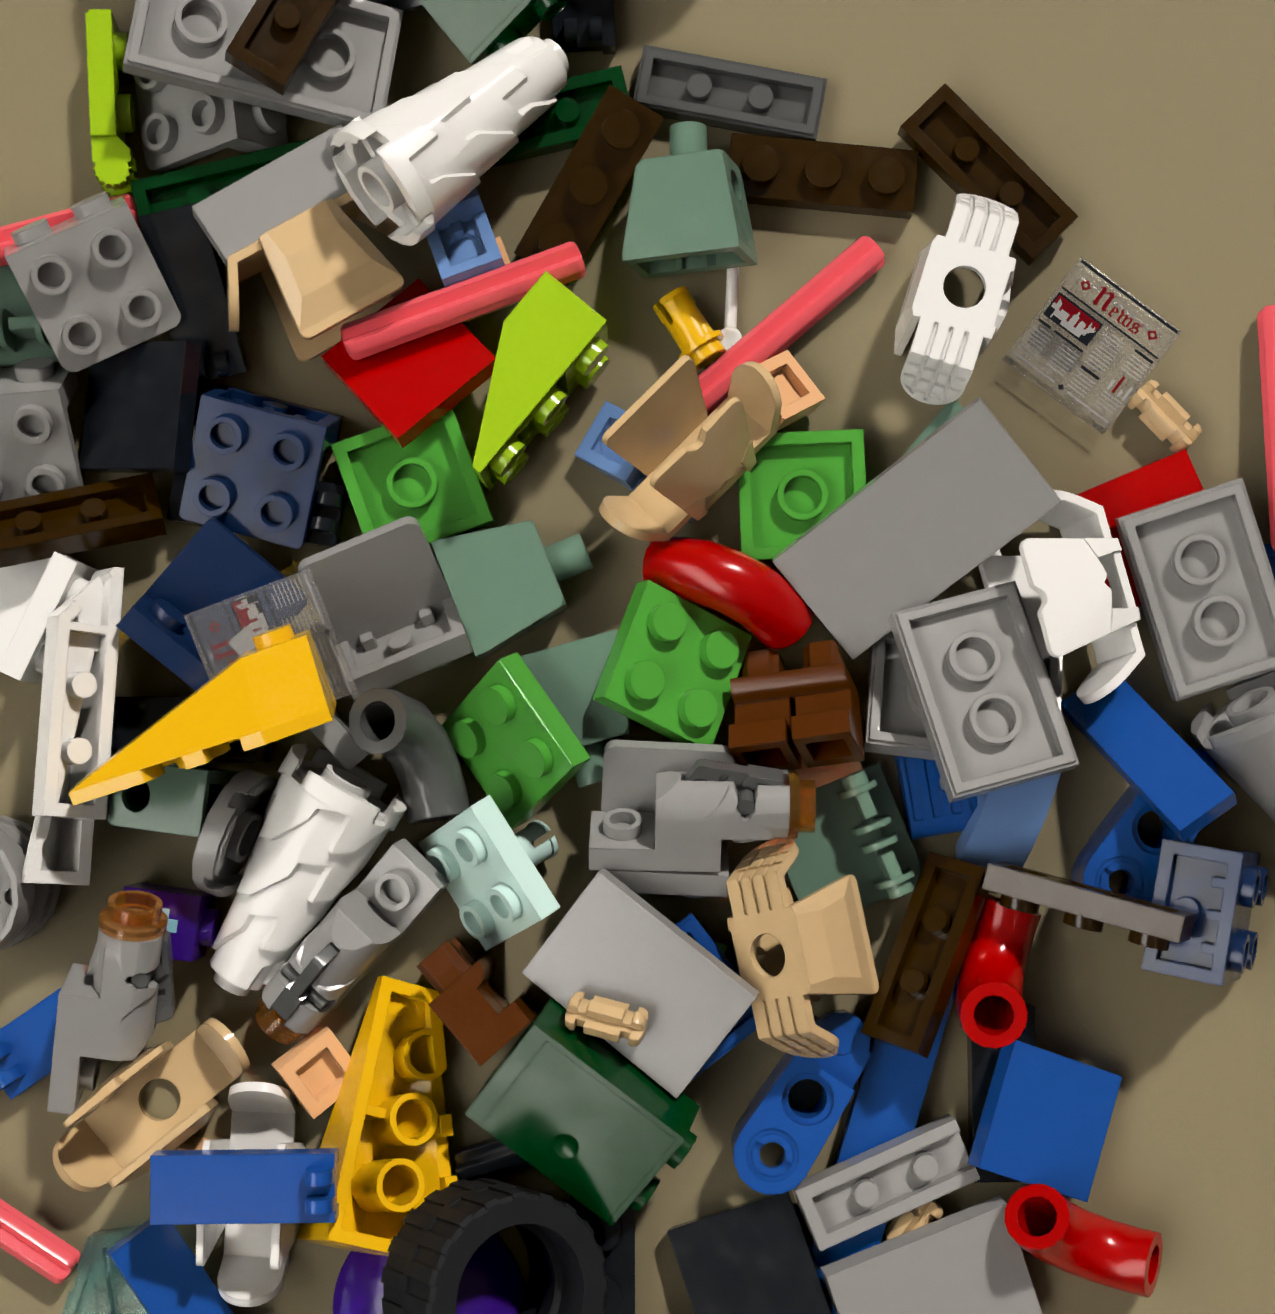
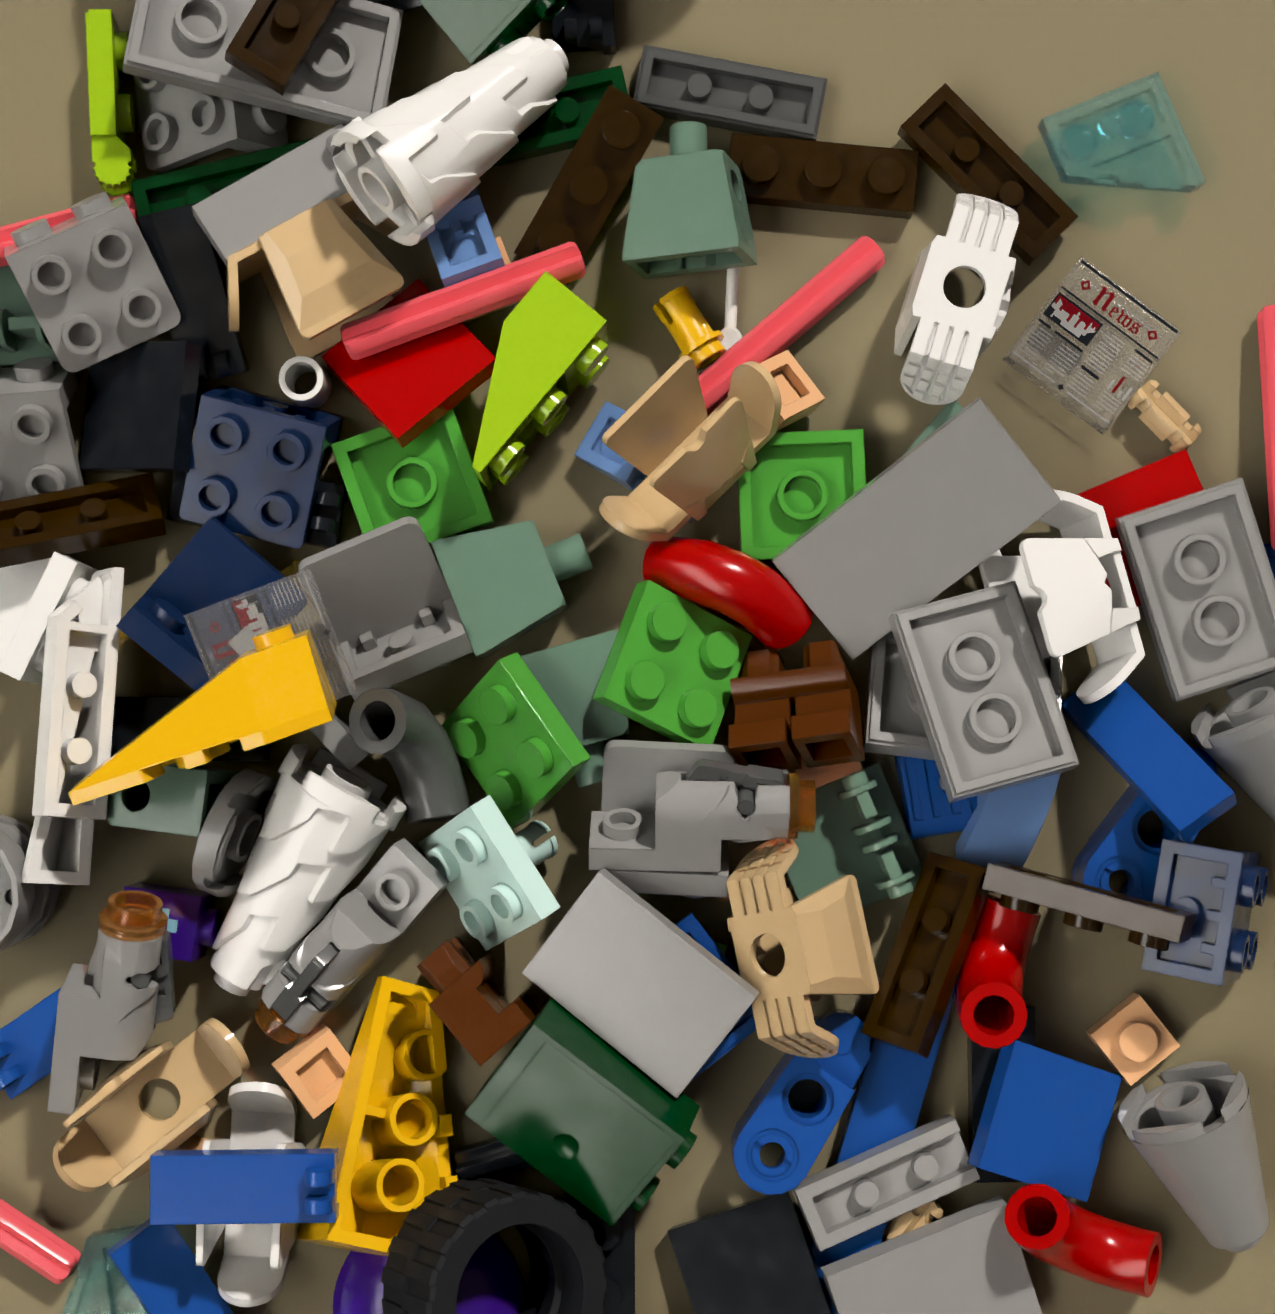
(293, 369): none -> white hinge
(606, 1018): tan piece -> none
(1123, 141): none -> clear light blue wing
(1132, 1038): none -> light nougat plate
(1203, 1149): none -> light grey cone

